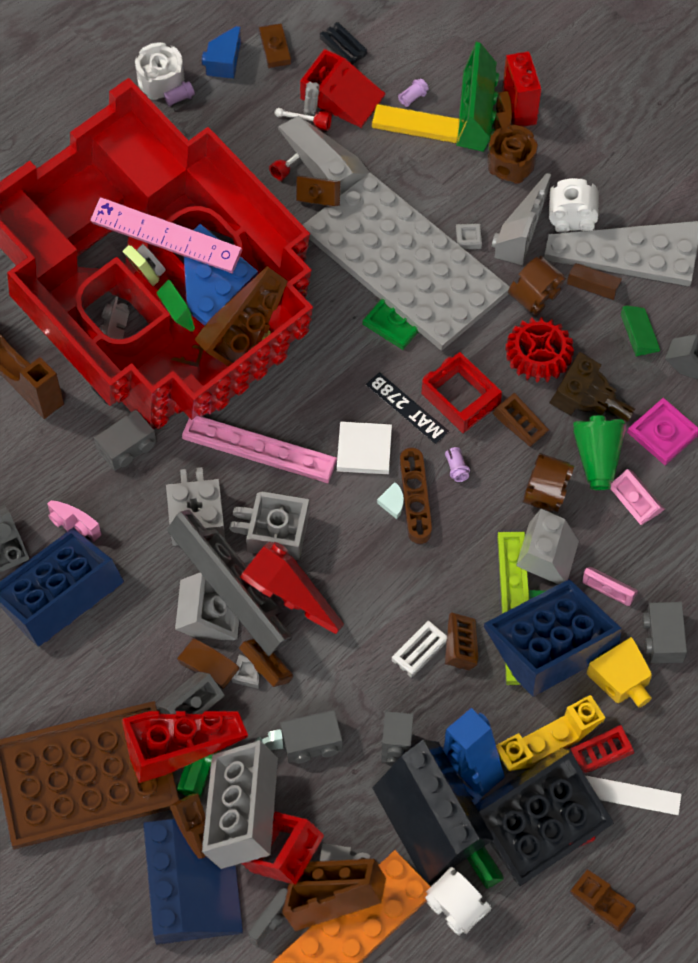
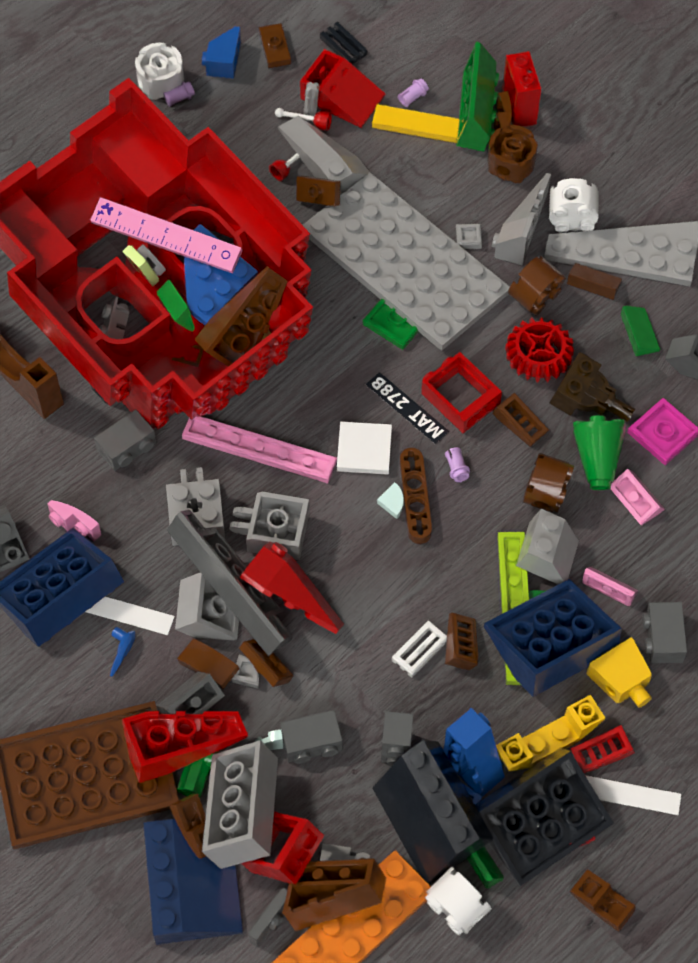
(126, 642): none -> blue bar
(132, 615): none -> white sticker

